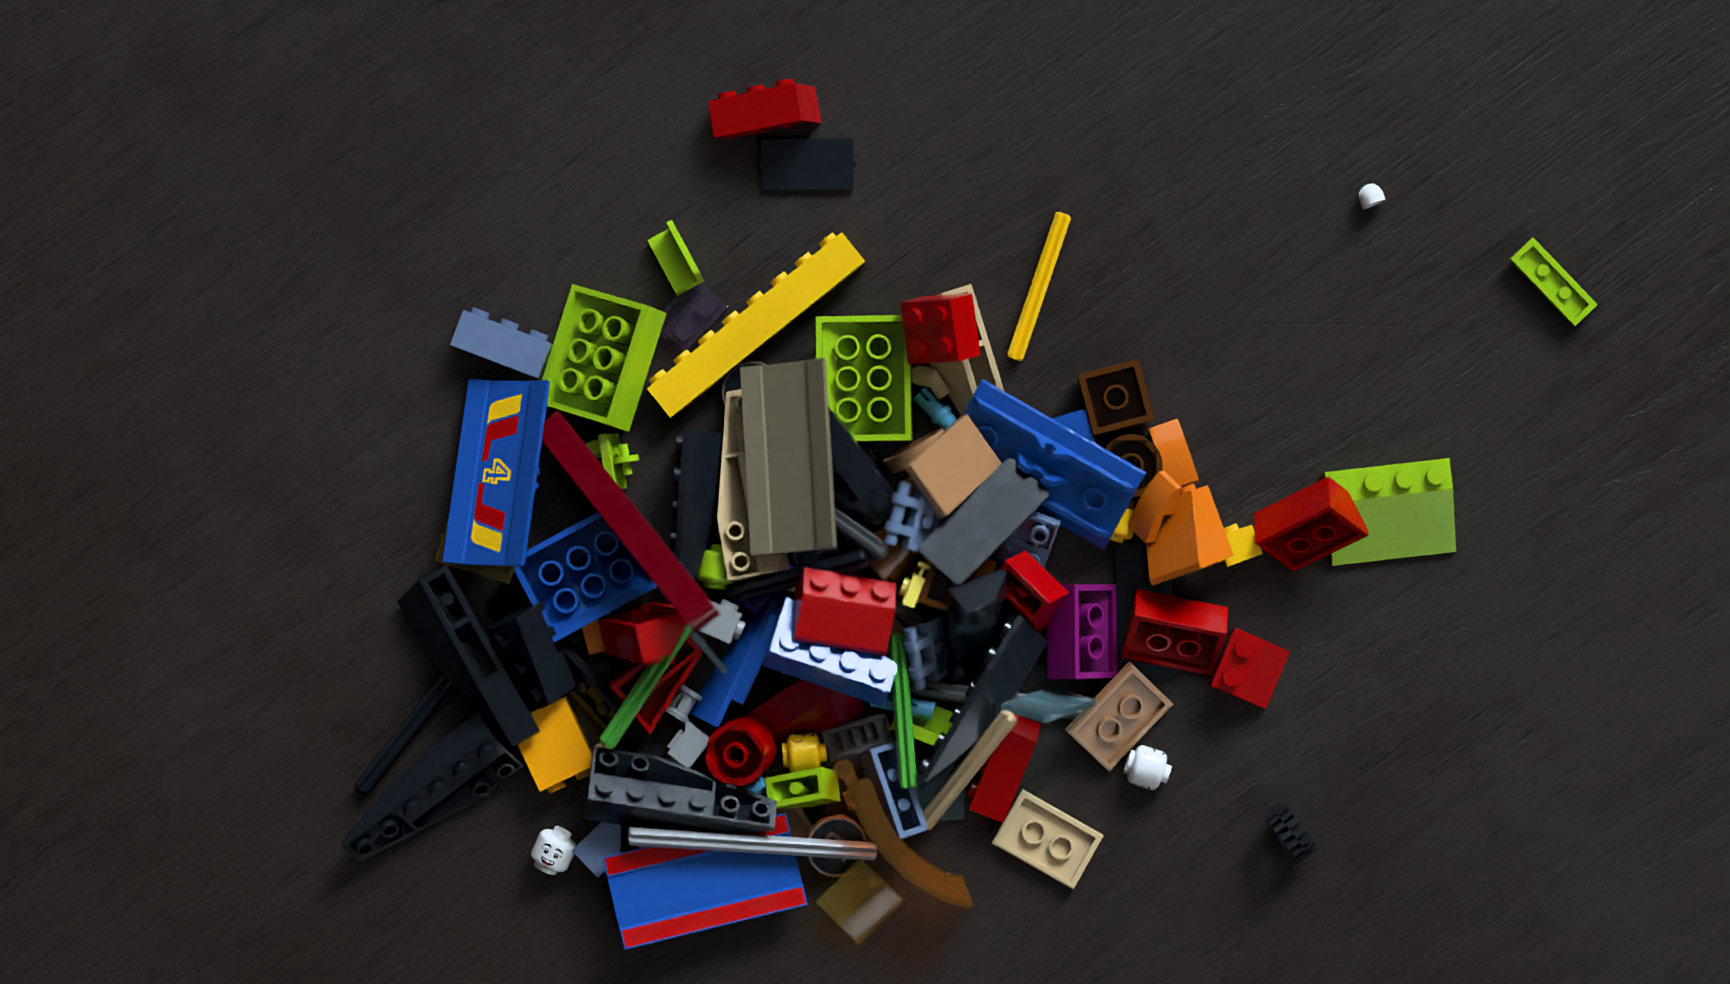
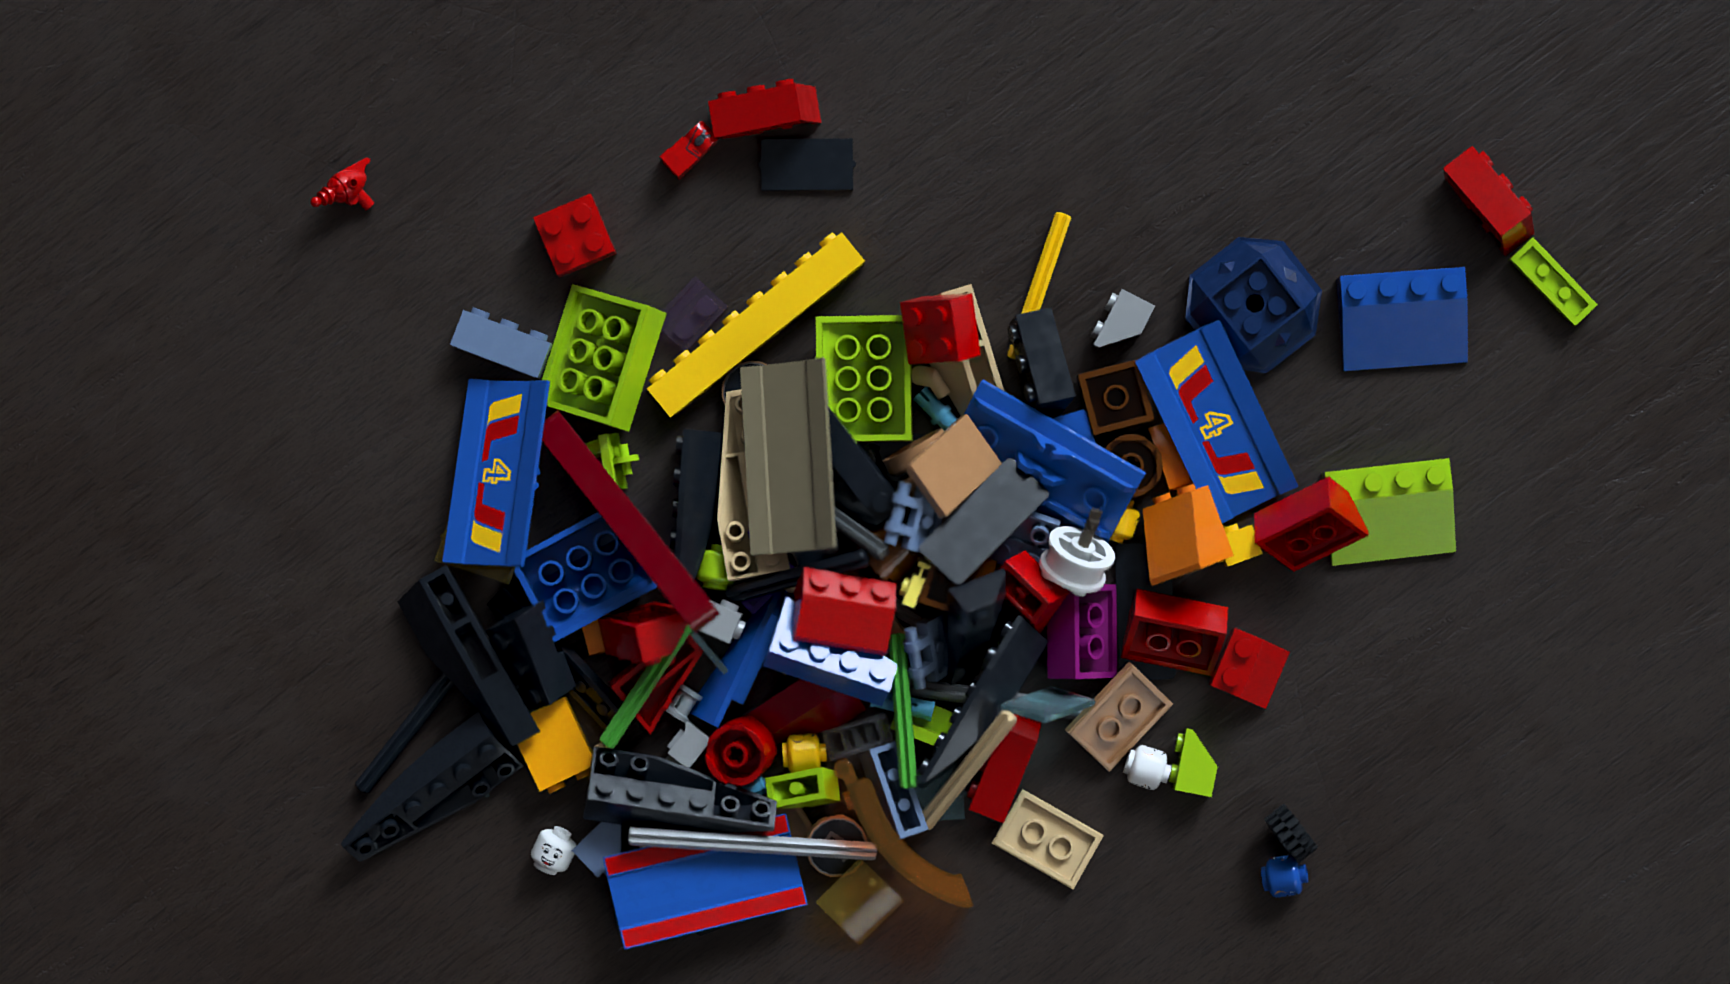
(346, 187): none -> red piece
(574, 235): none -> red brick
(675, 260): lime panel -> none
(689, 150): none -> red leg
(1041, 362): none -> black wedge
(1077, 557): none -> white wheel
(1125, 319): none -> light grey slope
(1156, 501): orange slope -> none
(1195, 767): none -> lime slope
(1216, 420): none -> blue hinge
(1281, 283): none -> dark blue piece
(1284, 876): none -> blue head
(1370, 196): white hinge -> none
(1403, 318): none -> blue slope
(1490, 198): none -> red wedge

